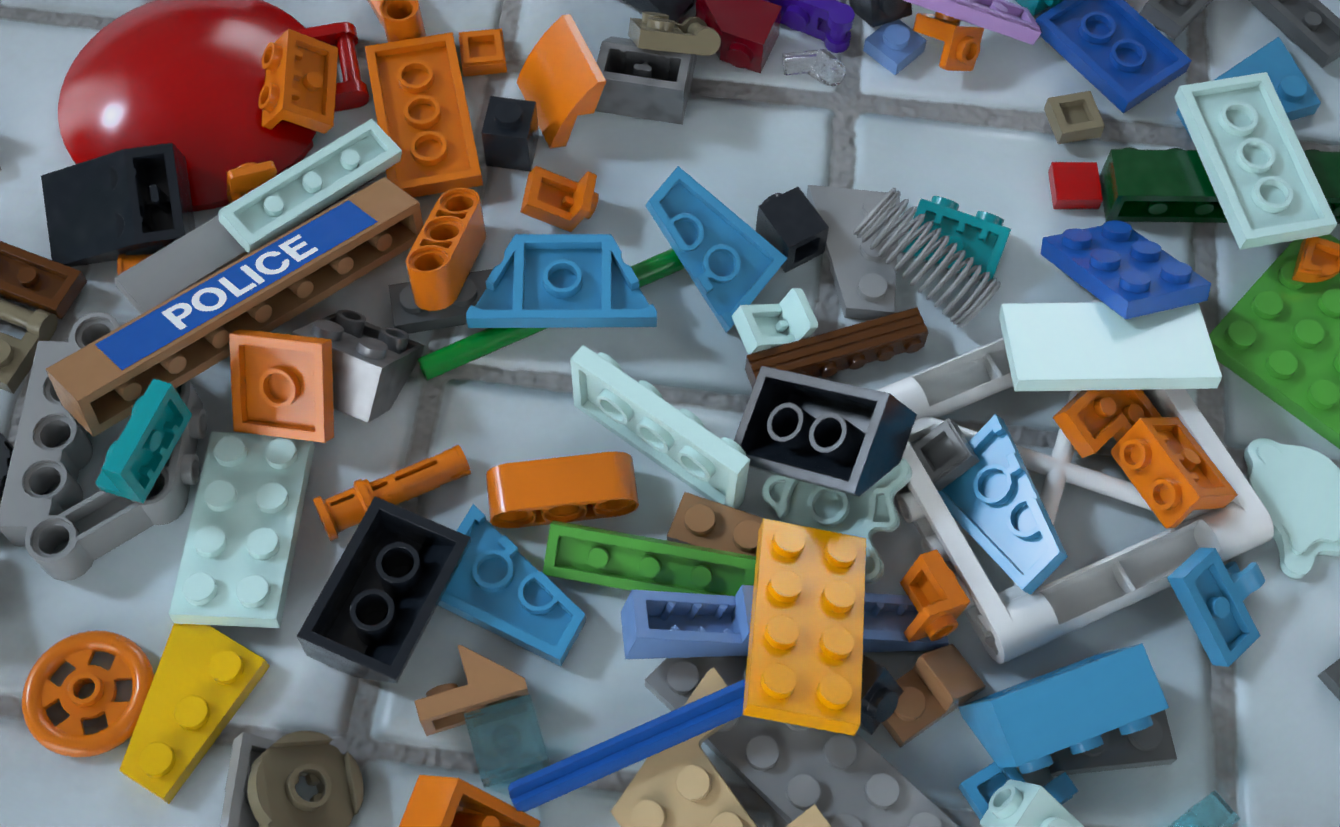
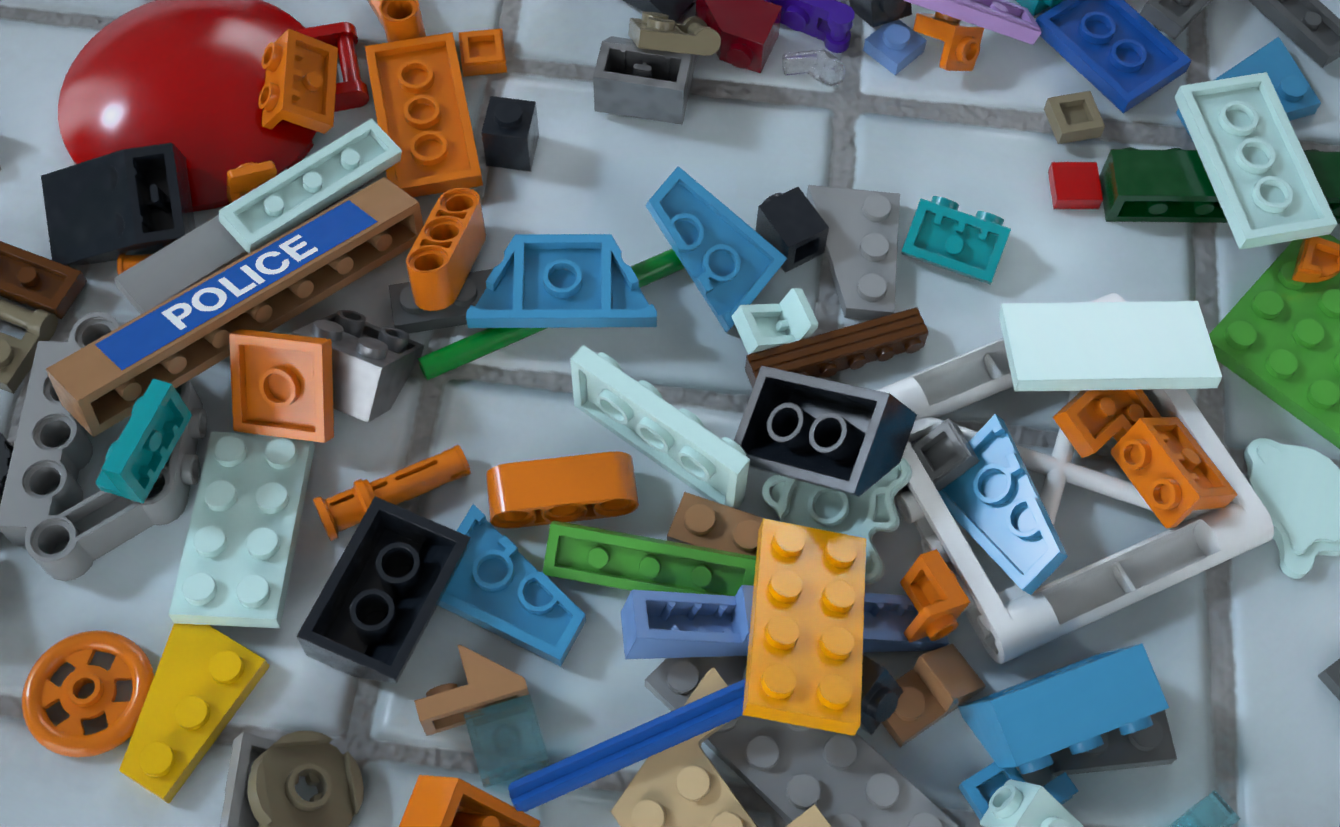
(559, 198): orange bracket -> none
(561, 80): orange slope -> none
(881, 214): light grey piece -> none
(1125, 269): blue plate -> none
(1214, 603): dark azure plate -> none

